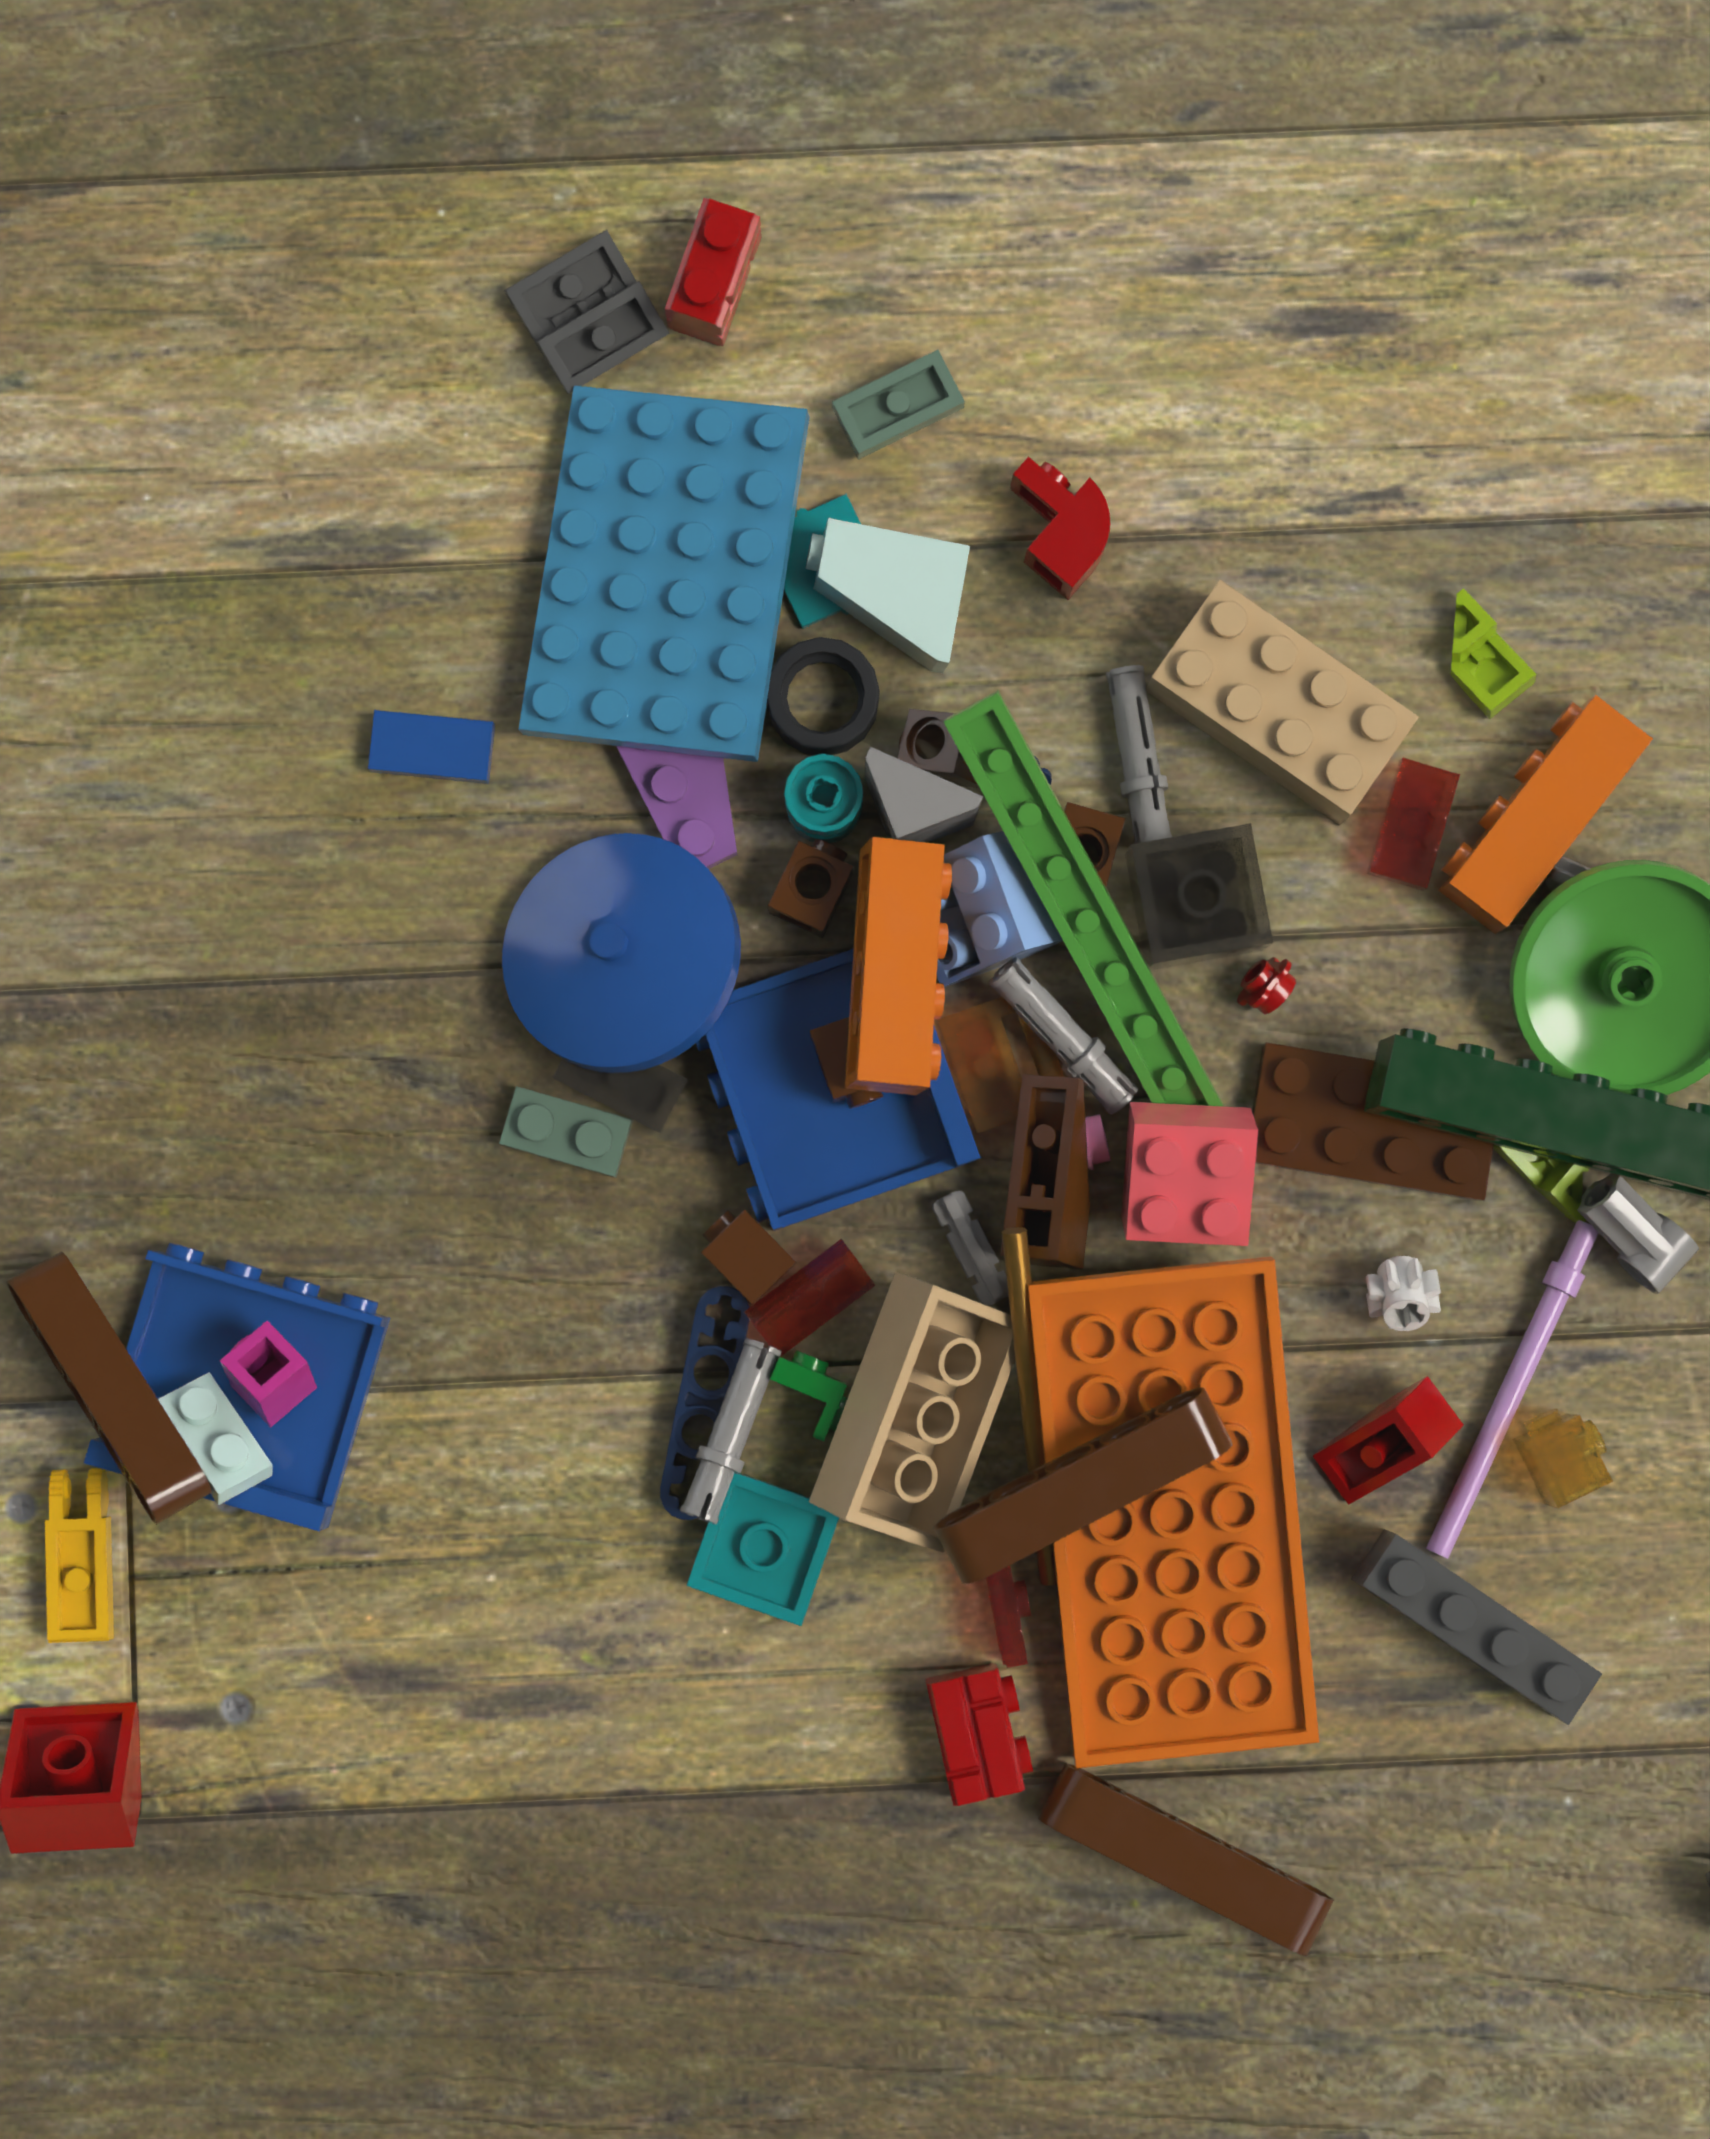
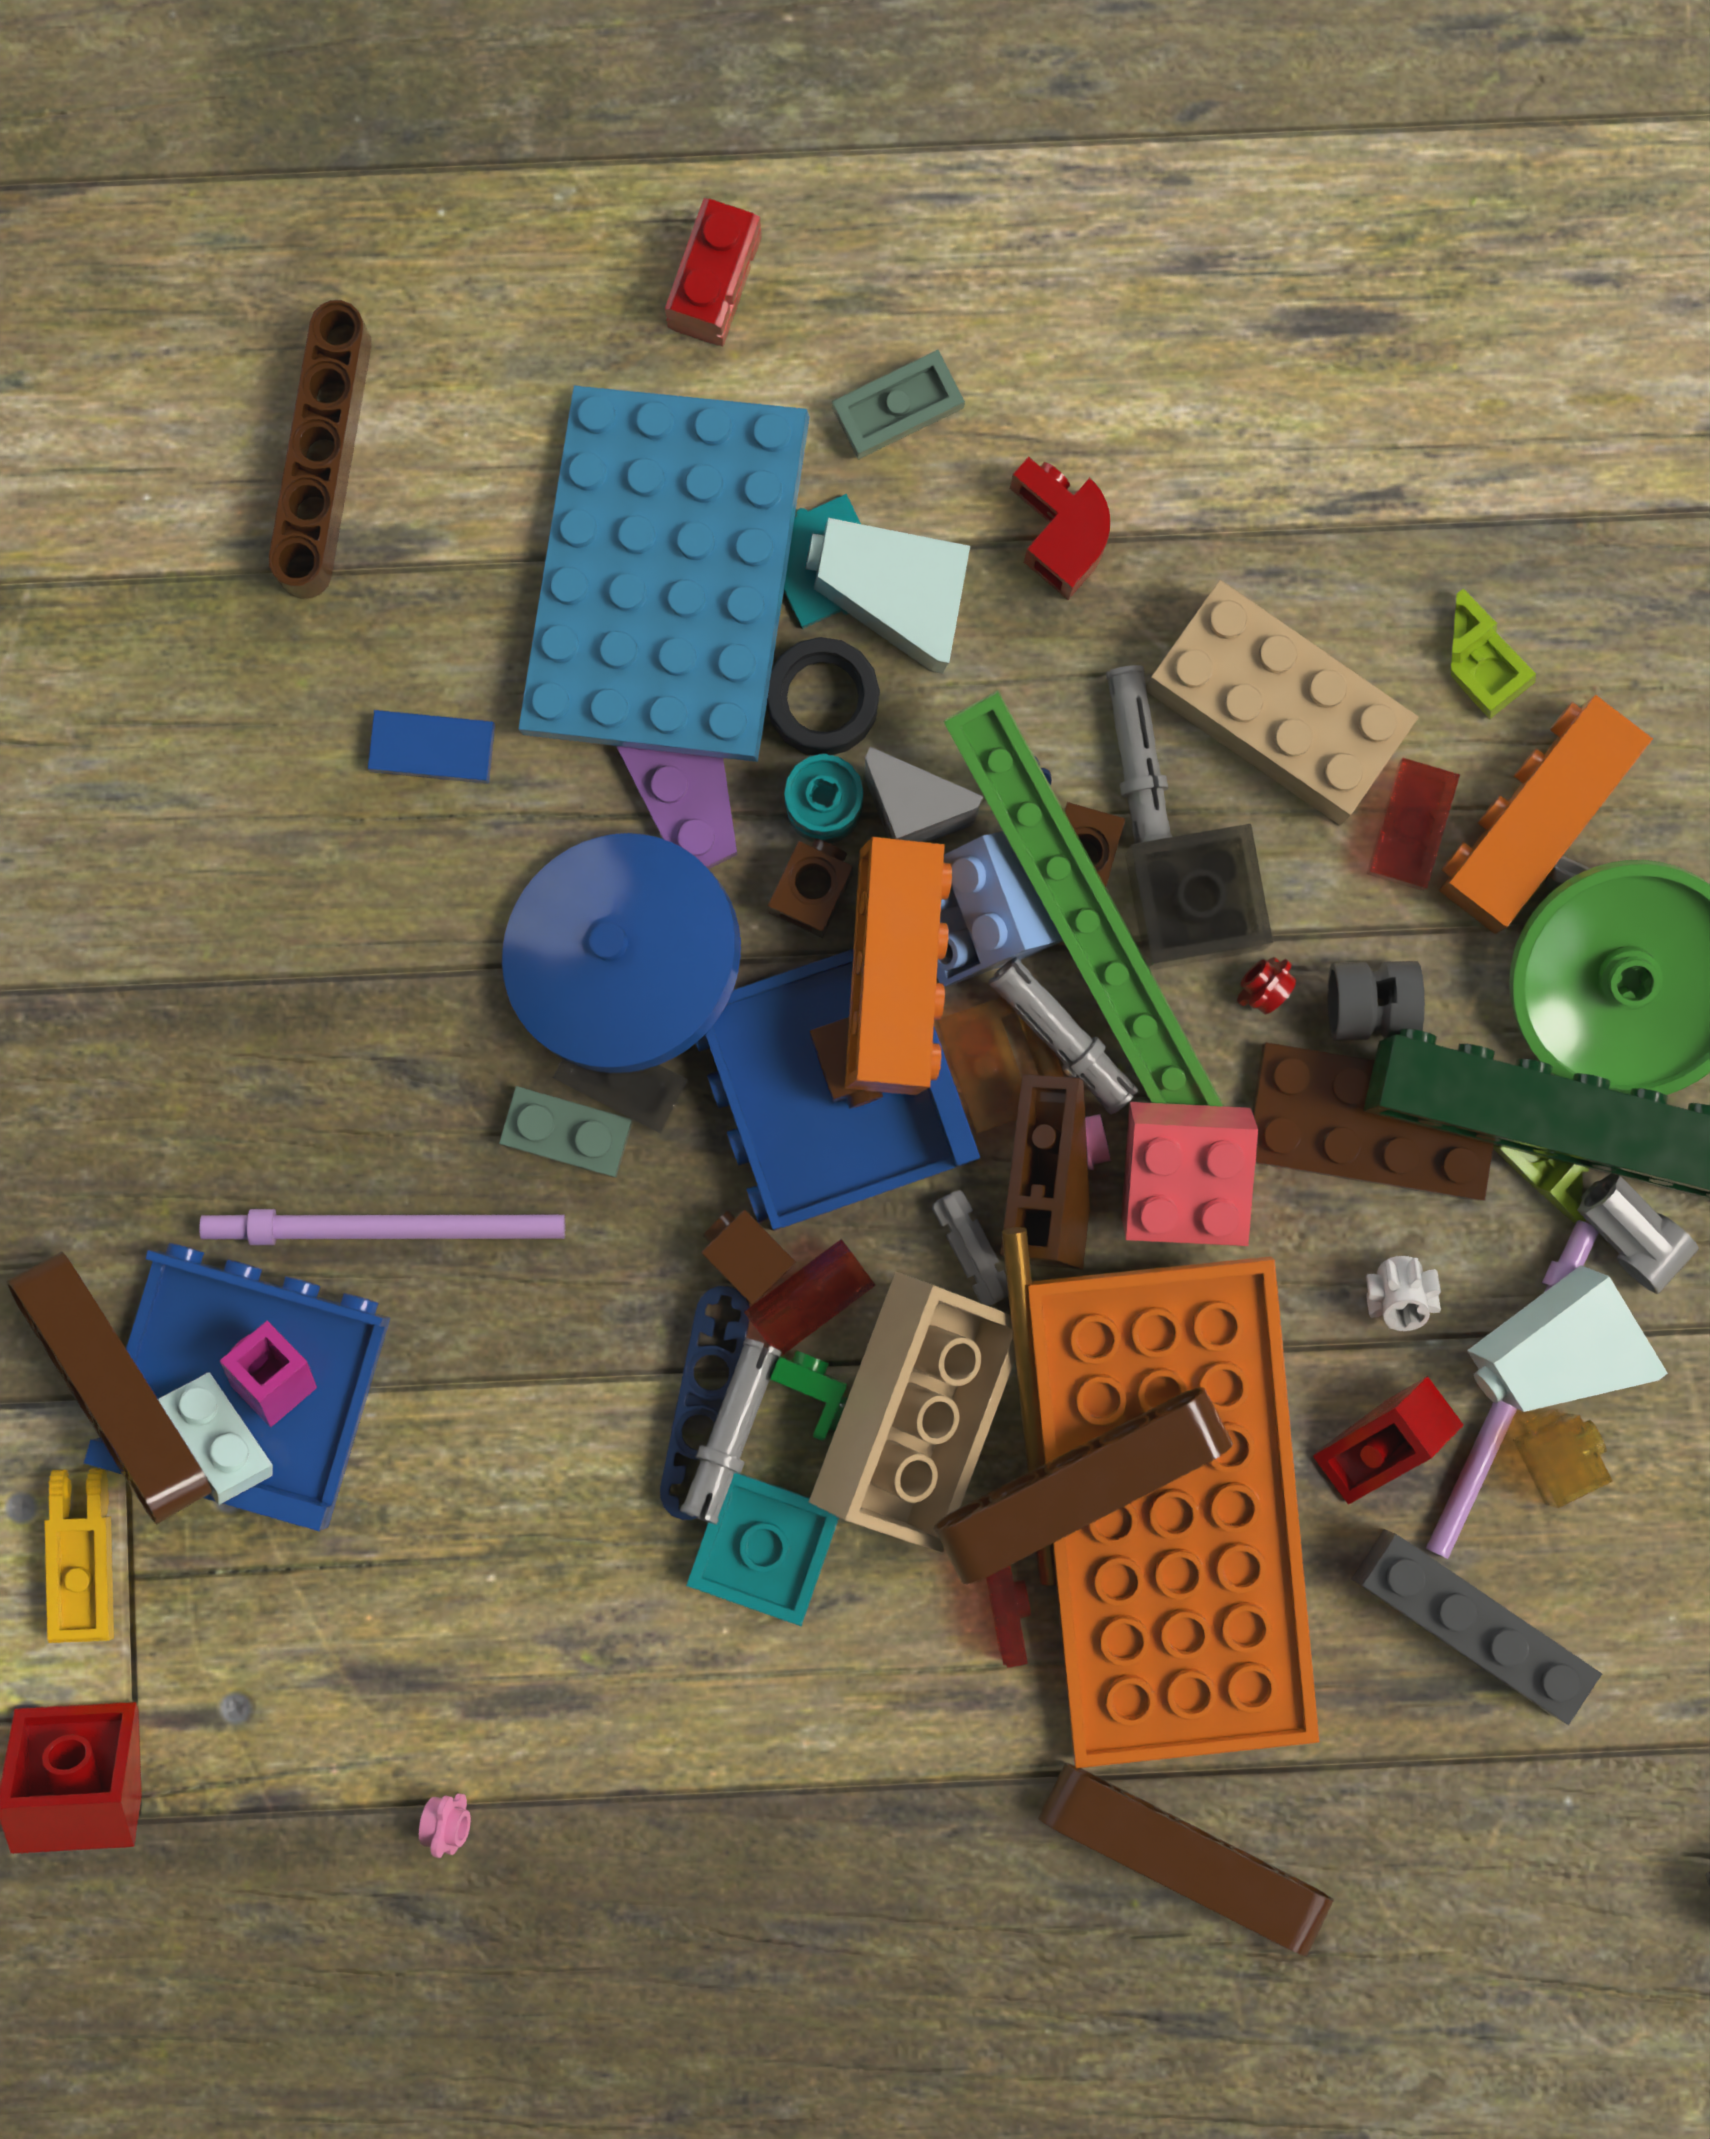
(264, 1227): none -> lavender bar
(310, 423): none -> reddish brown beam
(444, 1824): none -> bright pink plate
(586, 312): dark grey slope -> none
(931, 748): reddish brown brick -> none
(977, 1734): red brick -> none
(1354, 996): none -> dark grey wheel
(1566, 1347): none -> light aqua slope

